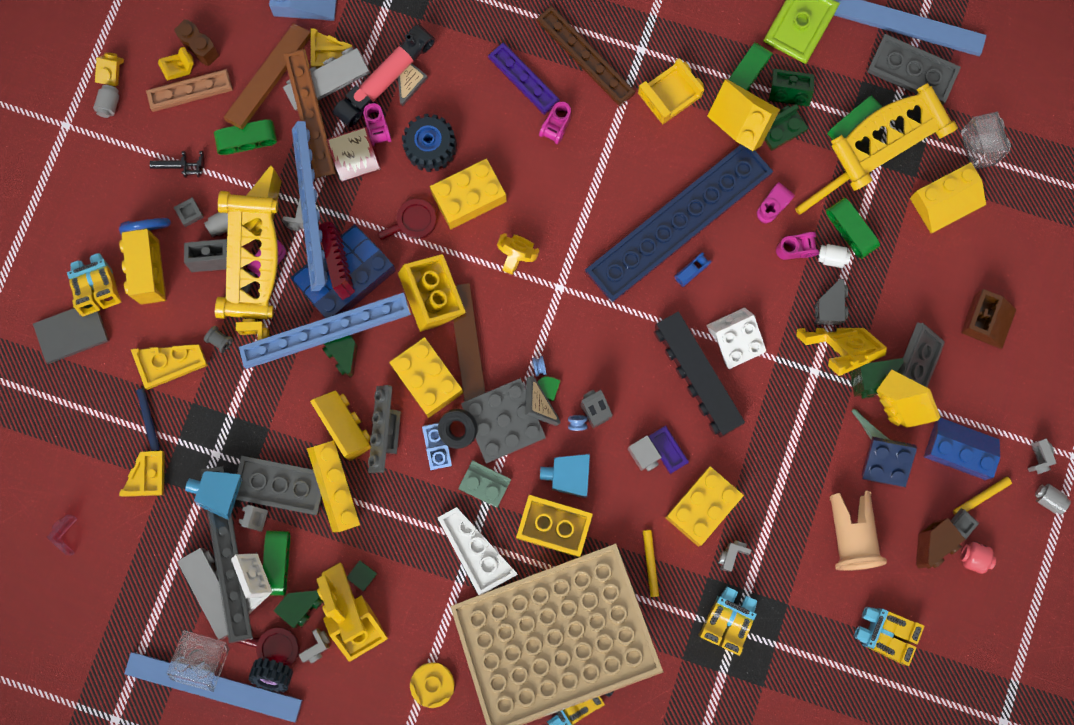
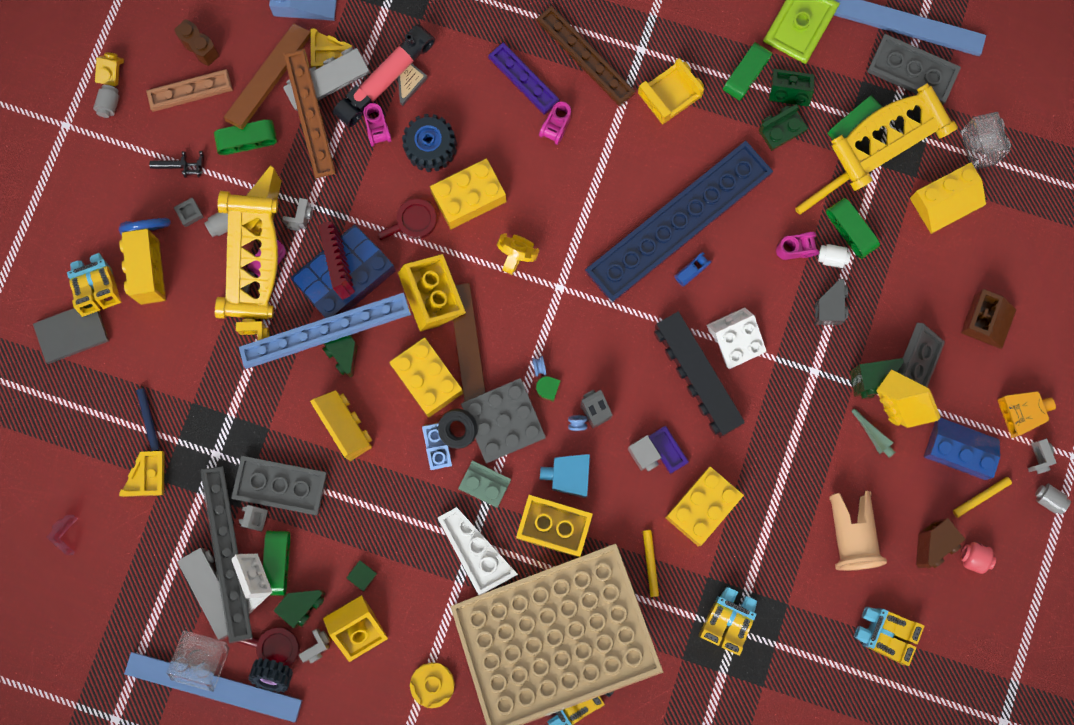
(165, 364): yellow wing -> none
(176, 65): yellow bracket -> none
(206, 255): dark grey brick -> none
(216, 492): dark azure torso -> none
(218, 339): dark grey bush -> none
(310, 214): medium blue plate -> none
(333, 486): yellow brick -> none
(339, 602): yellow bracket -> none
(354, 154): slope -> none
(384, 430): dark grey bracket -> none
(538, 404): tile -> none
(728, 557): light grey bracket -> none
(742, 115): yellow slope -> none
(775, 202): dark pink piece -> none
(853, 344): yellow wing -> none
(889, 461): dark blue plate -> none
(964, 523): dark grey tile -> none
(1025, 411): none -> light orange torso

